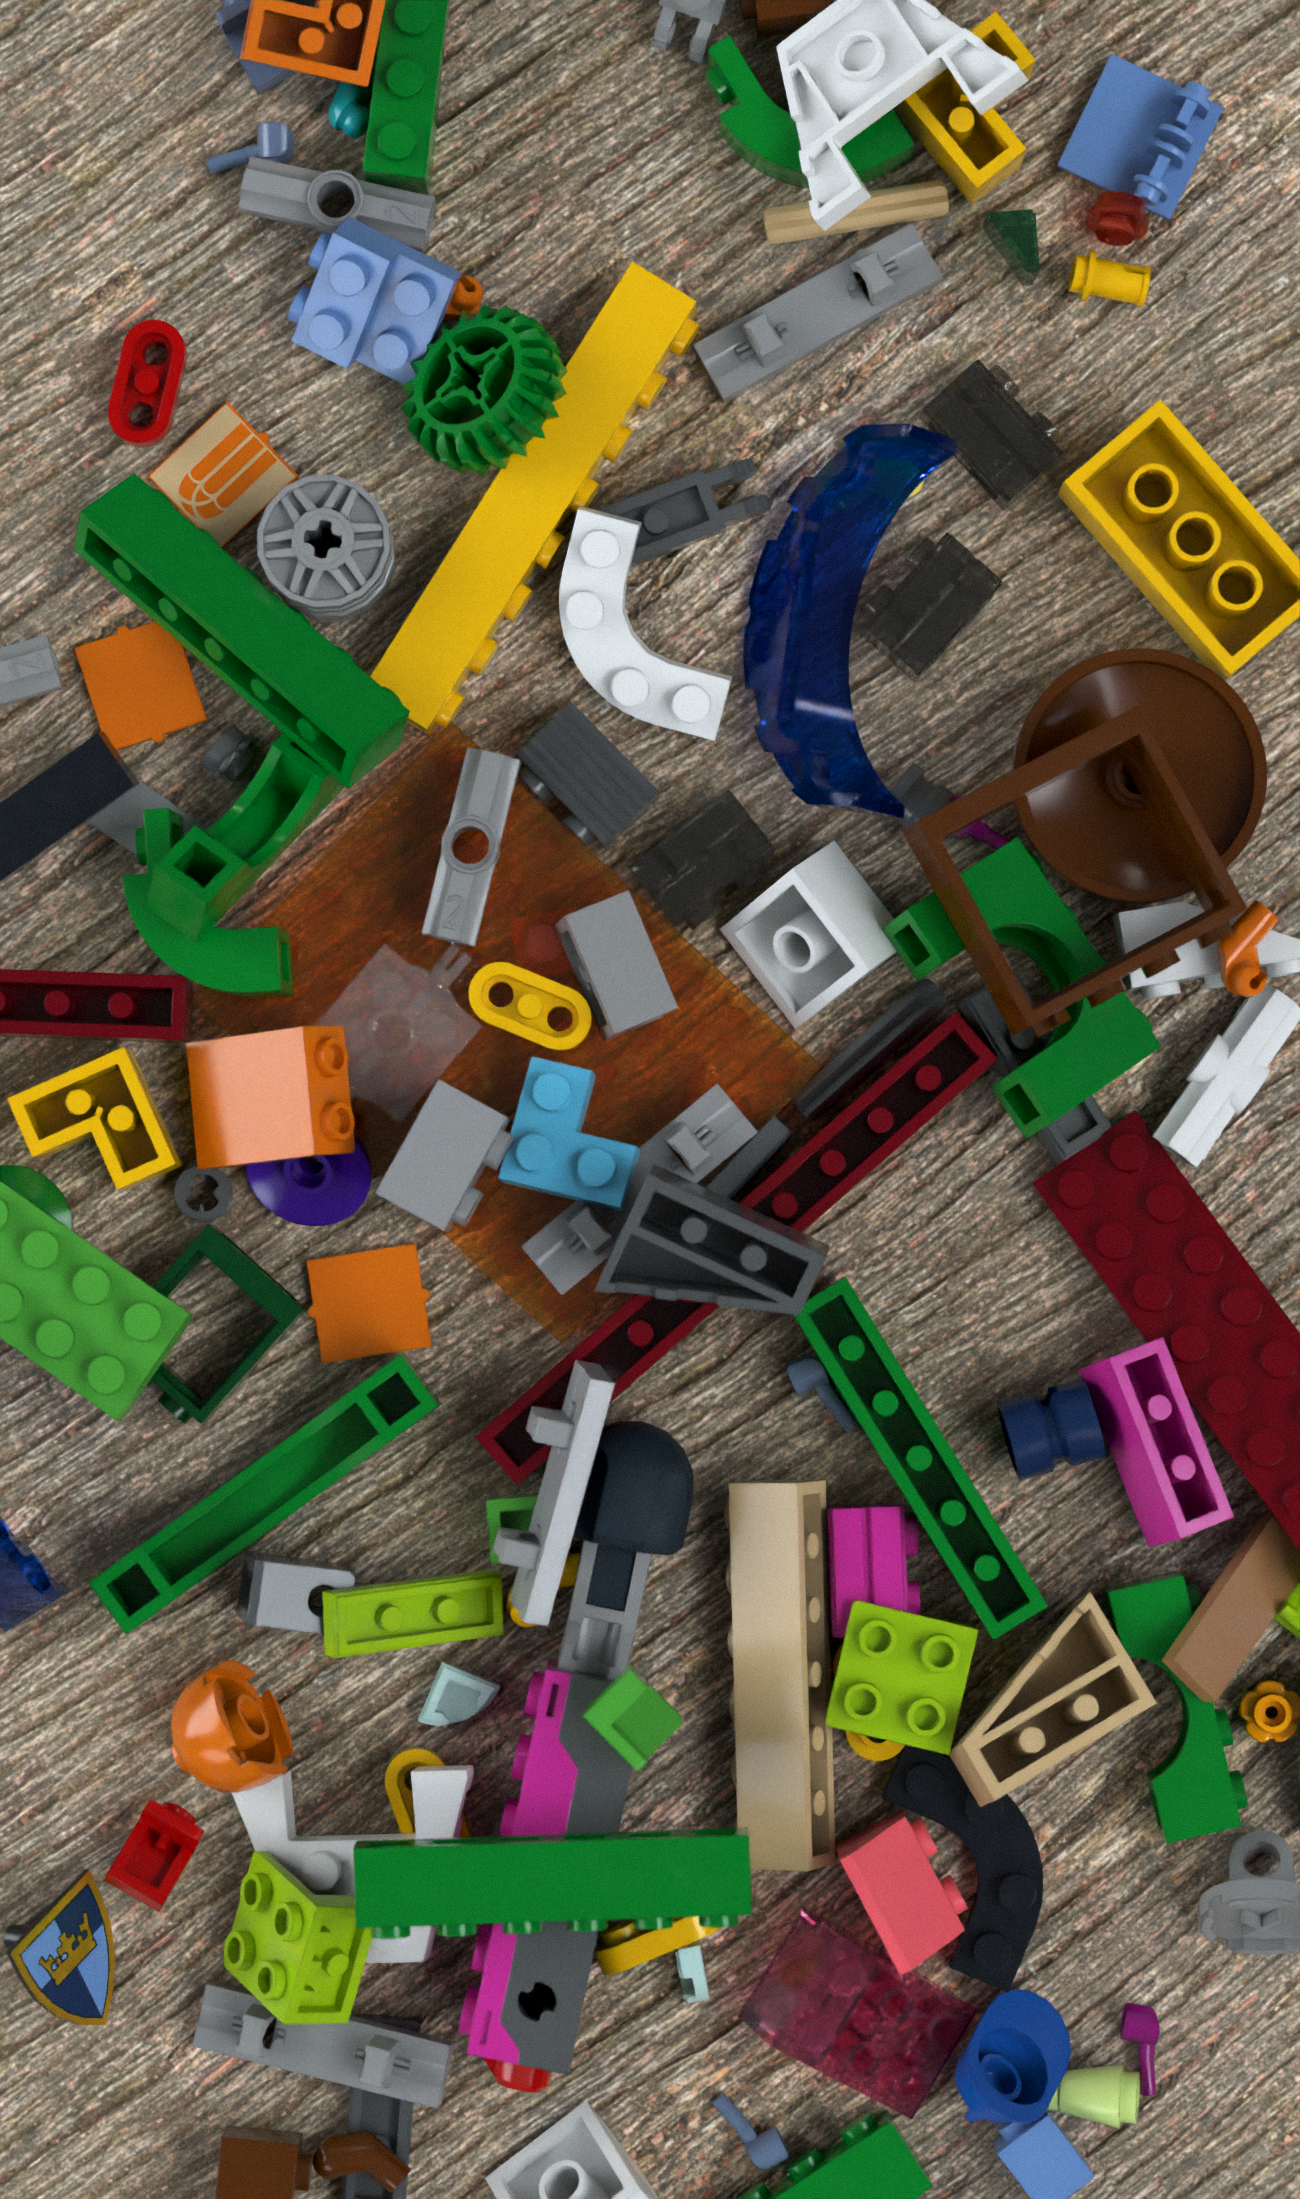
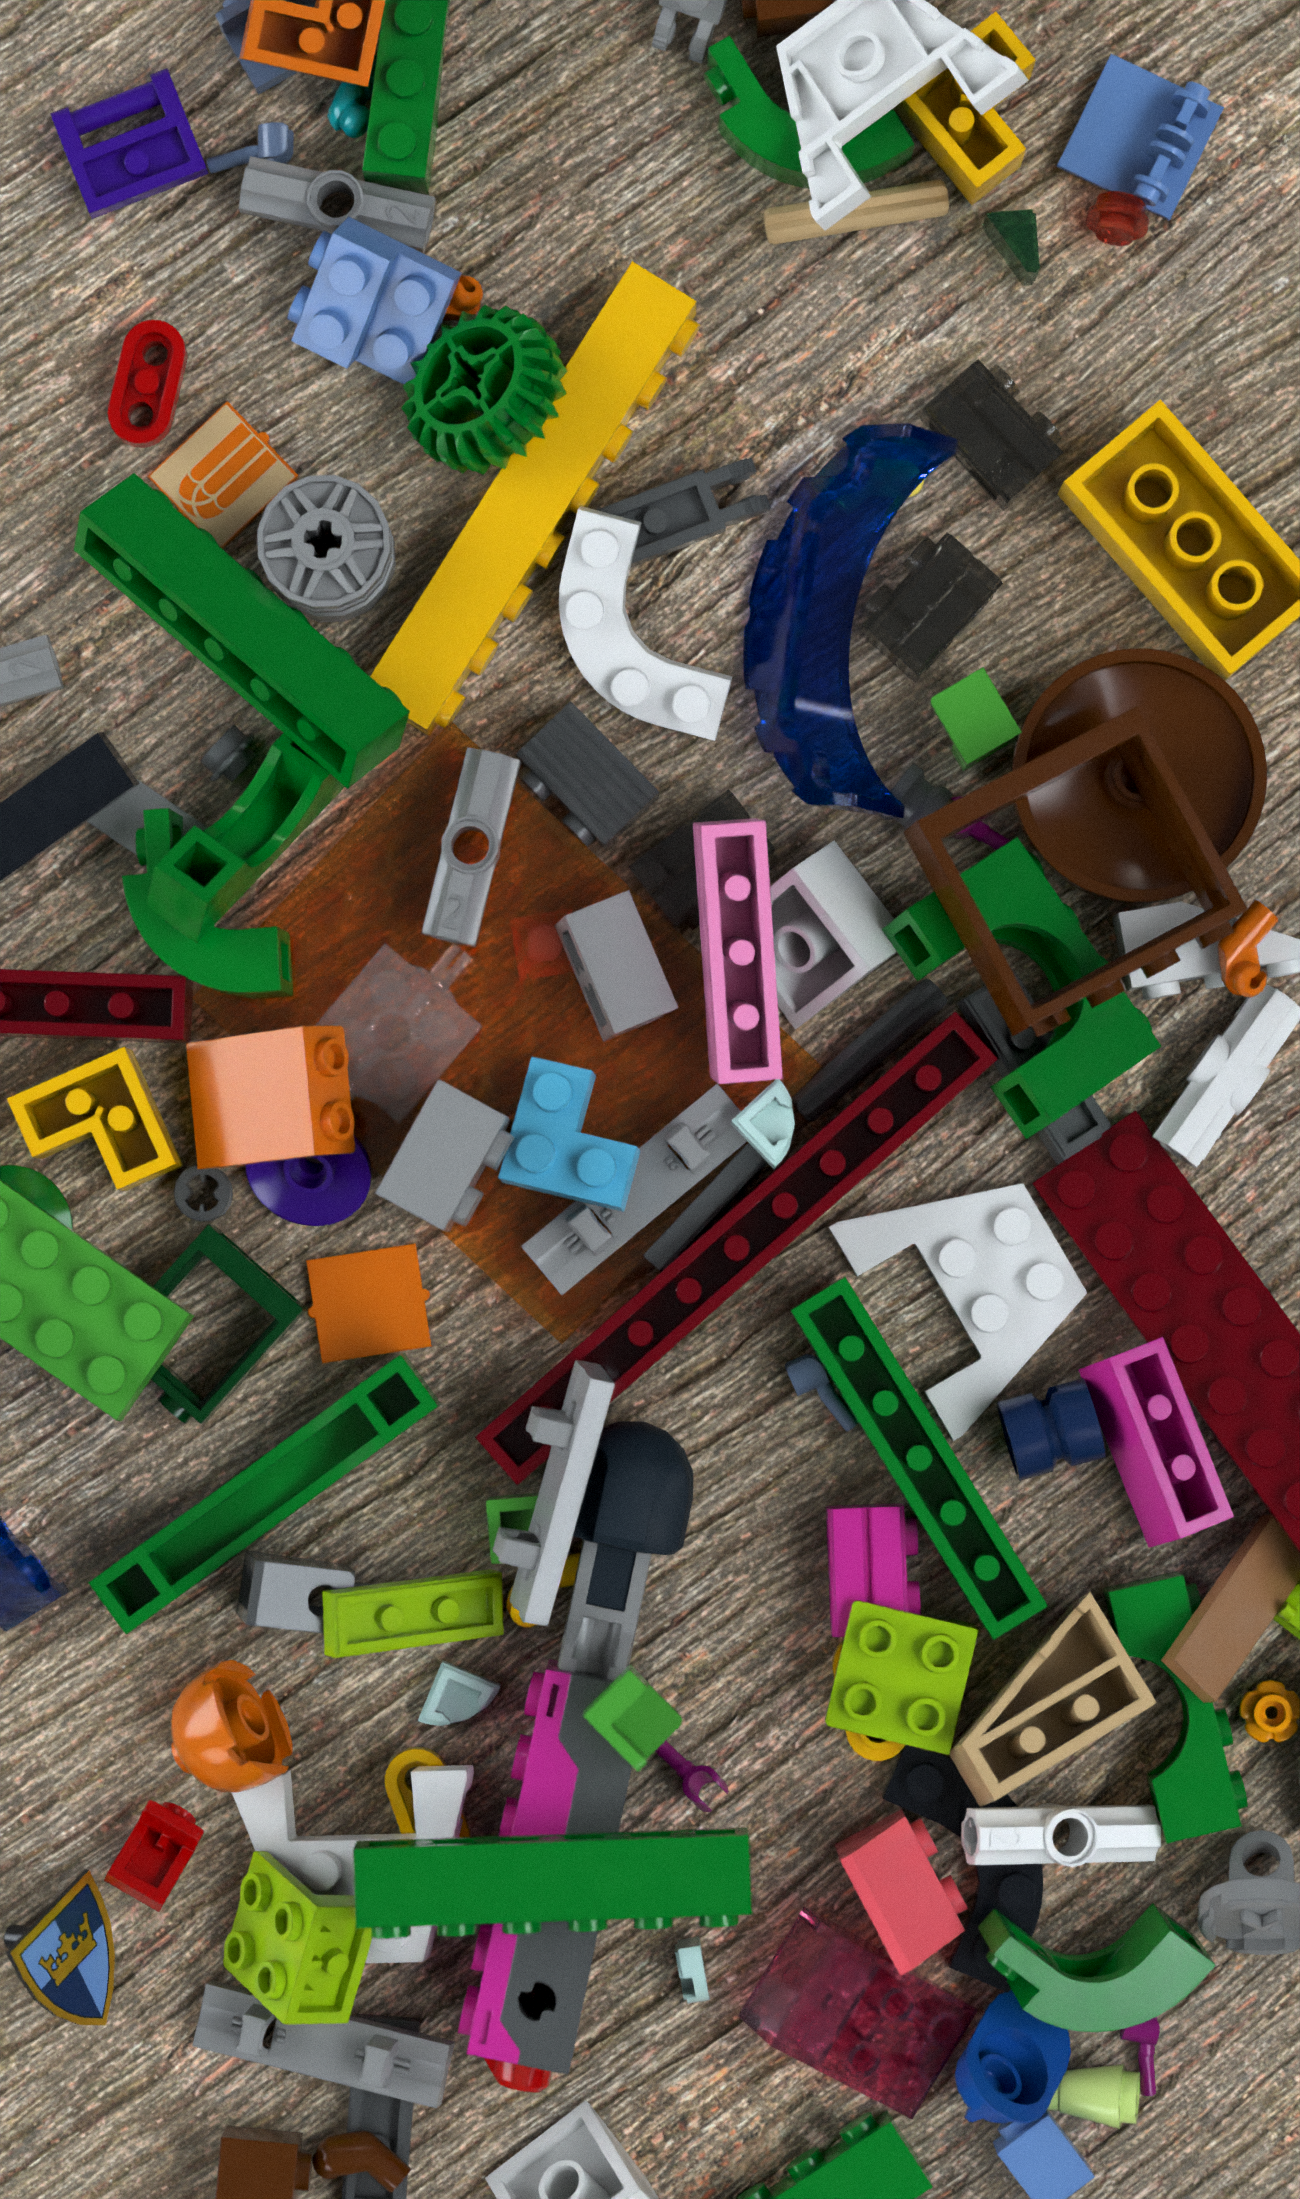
(134, 162): none -> dark purple plate
(140, 685): orange piece -> none
(530, 1006): yellow plate -> none
(629, 1947): yellow plate -> none
(693, 1776): none -> magenta hand
(710, 1250): dark grey wedge -> none
(737, 950): none -> bright pink brick
(764, 2149): sand blue hand -> none
(768, 1123): none -> light aqua tile
(781, 1672): tan brick -> none
(817, 313): light grey hinge -> none
(975, 718): none -> bright green panel
(996, 1273): none -> white wing
(1026, 1834): none -> white piece
(1105, 1989): none -> green arch
(1108, 279): yellow pin -> none

